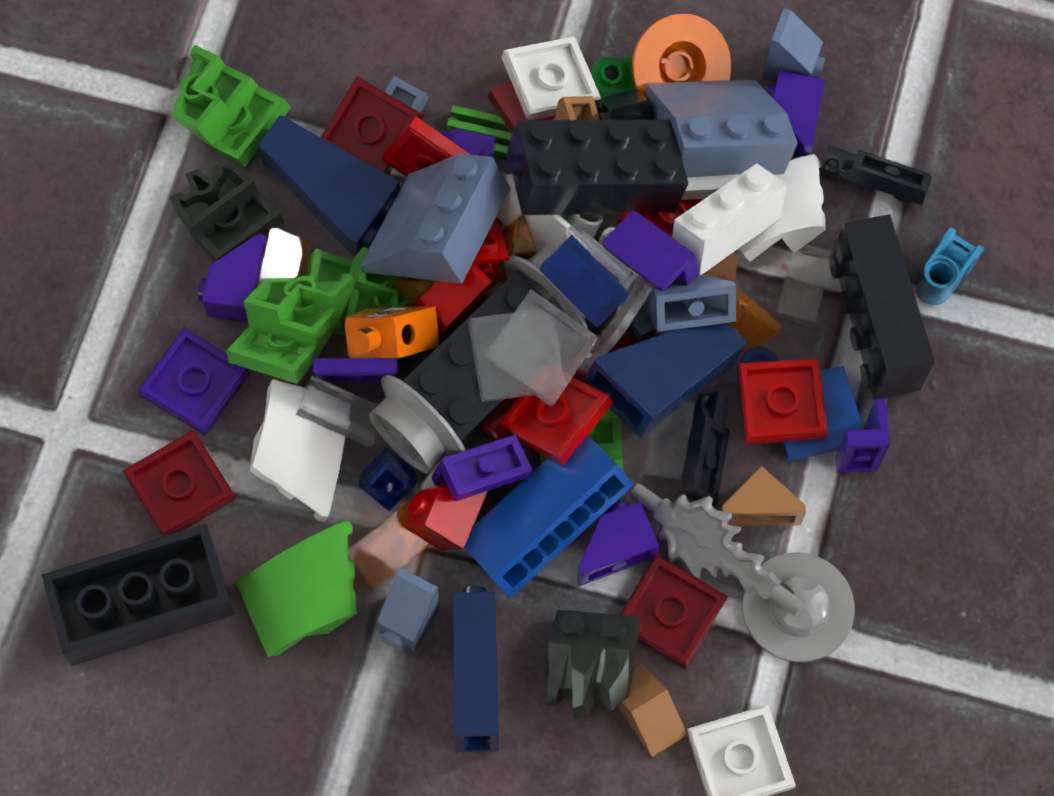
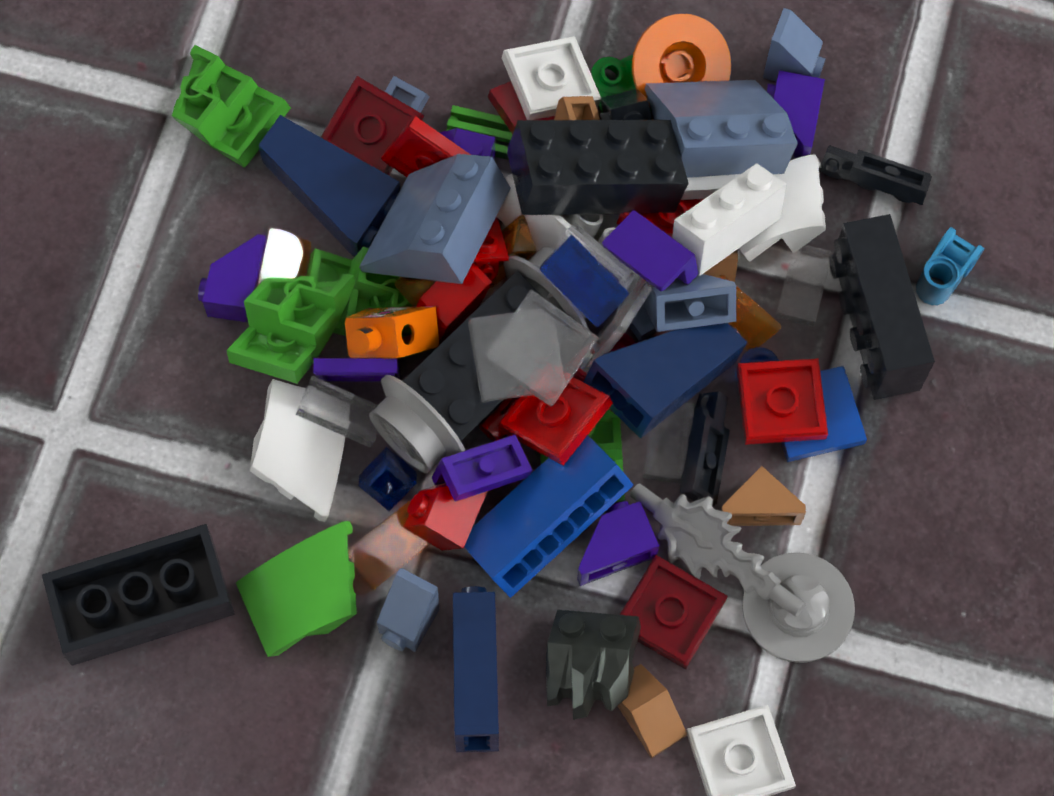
(179, 484): dark red tile -> none
(193, 382): dark purple tile -> none
(224, 210): pearl dark grey plate -> none
(865, 448): dark purple panel -> none

